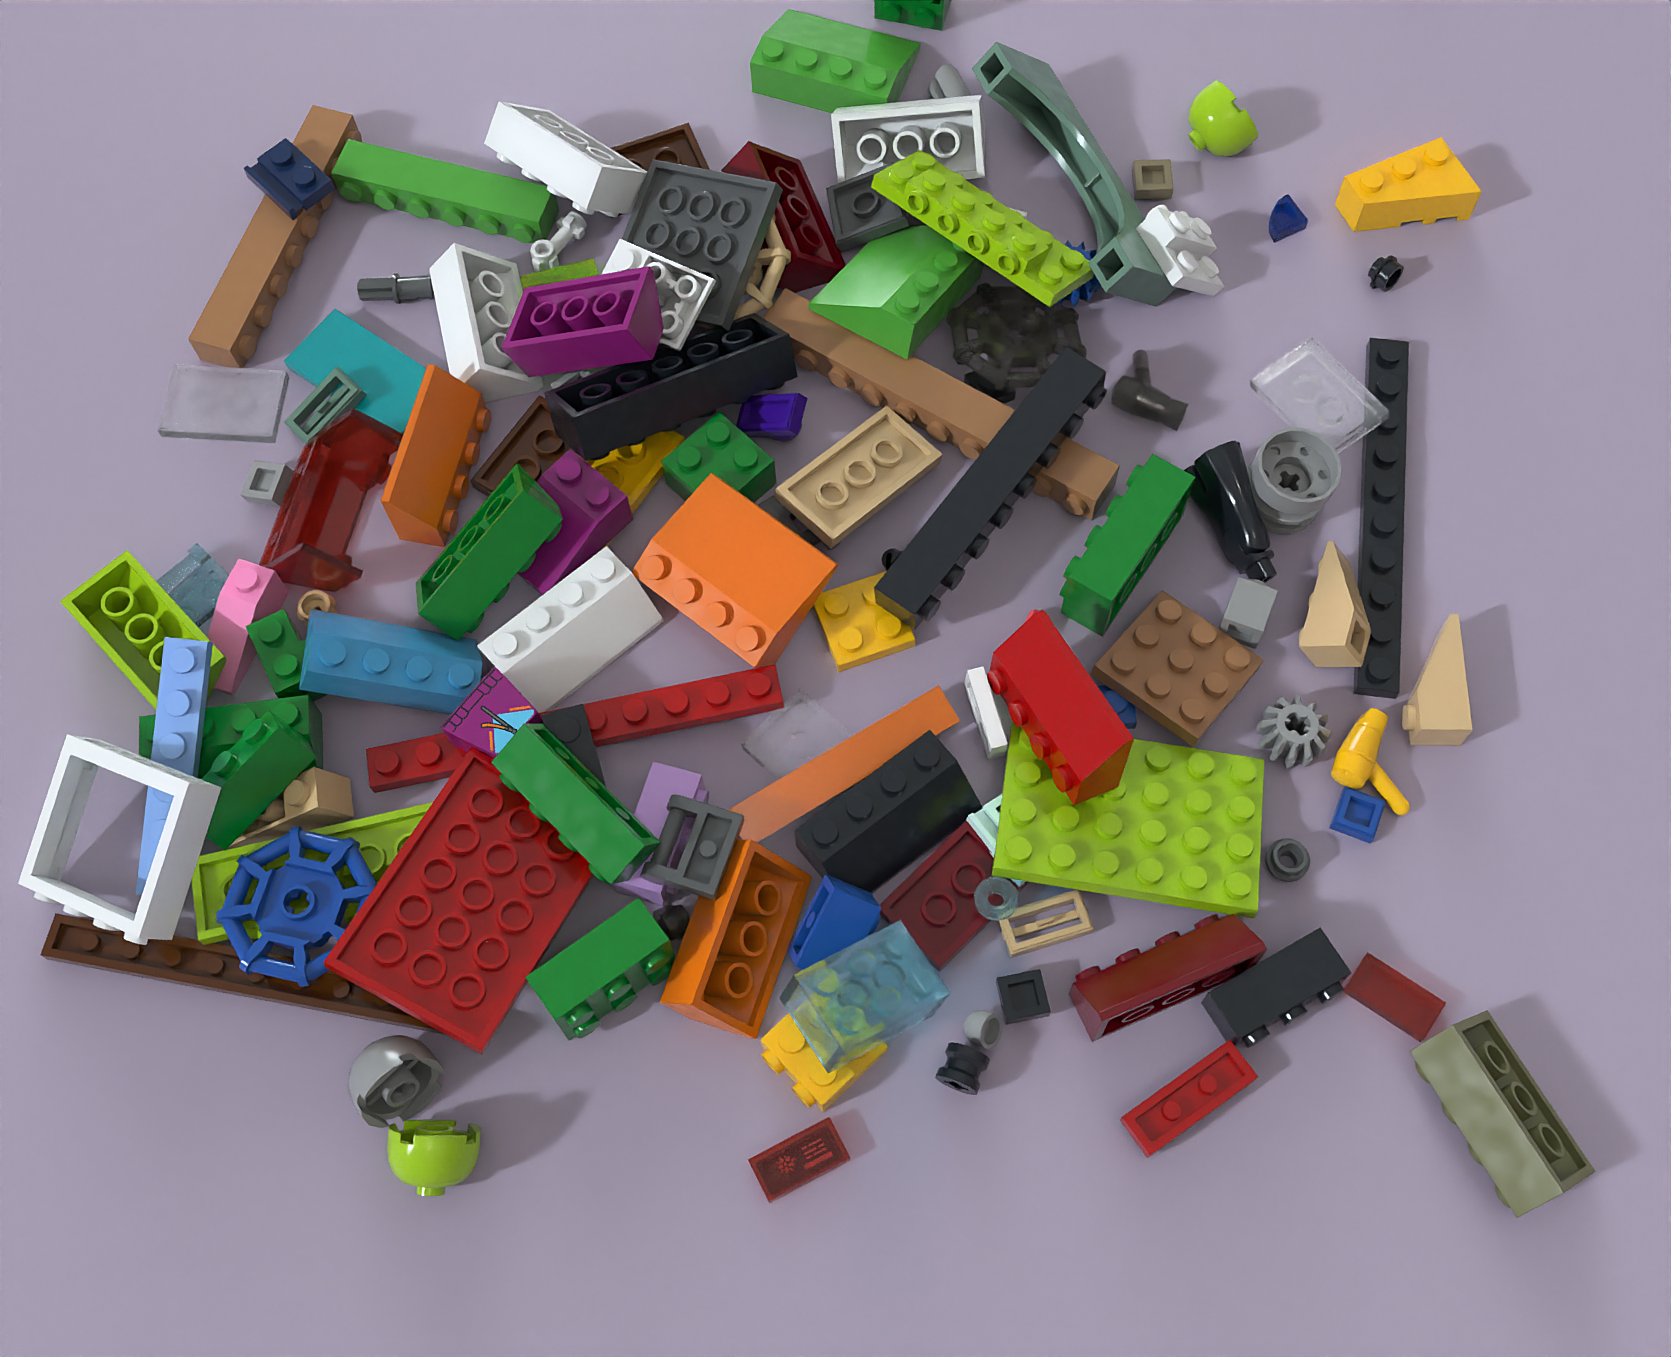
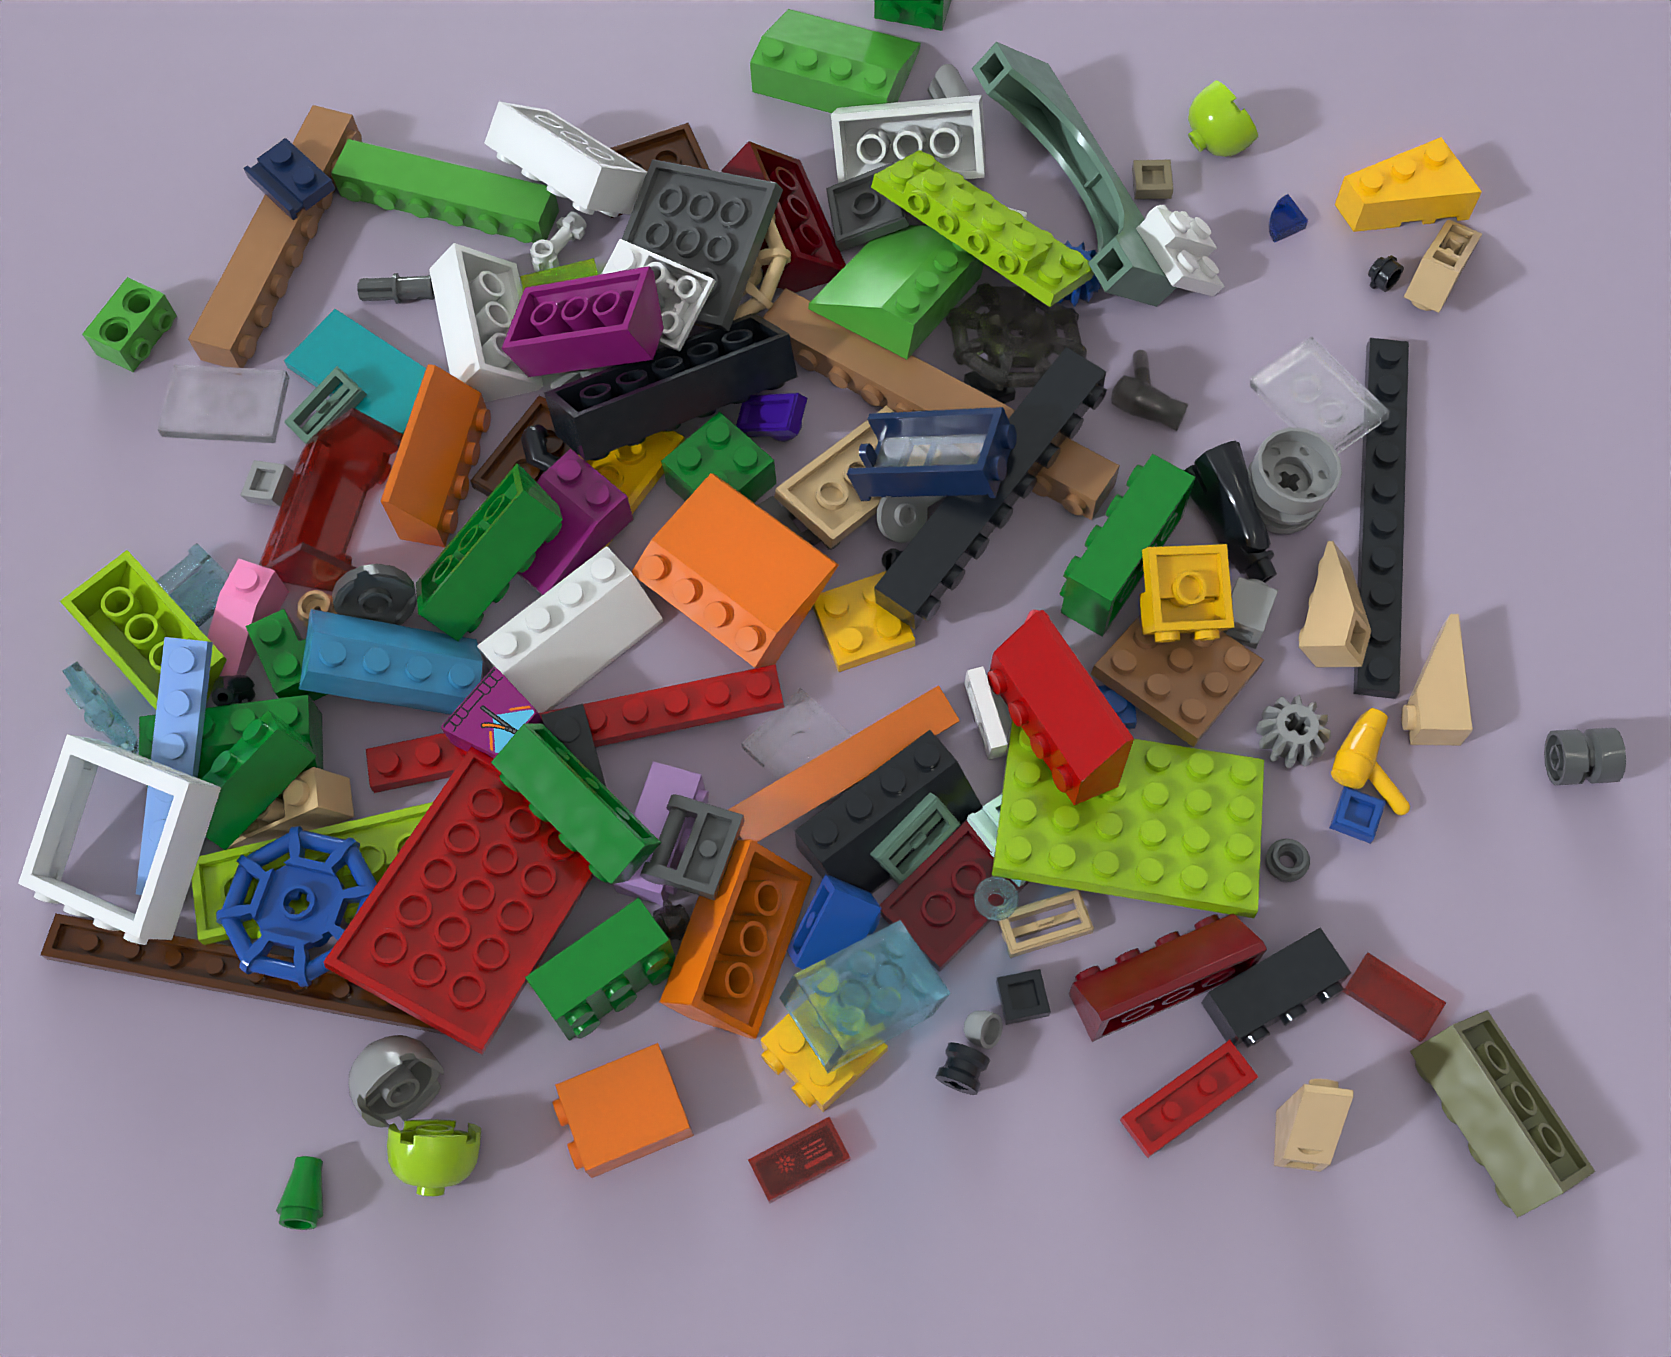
(99, 708): none -> clear light blue plate
(130, 324): none -> bright green brick
(232, 688): none -> black arm
(303, 1196): none -> green cone
(375, 594): none -> dark grey tile
(535, 448): none -> black arm
(621, 1111): none -> orange brick
(903, 517): none -> light grey piece
(912, 834): none -> sand green tile
(935, 453): none -> dark blue door
(1186, 592): none -> yellow plate
(1311, 1125): none -> tan slope
(1442, 266): none -> tan slope
(1591, 755): none -> dark grey wheel

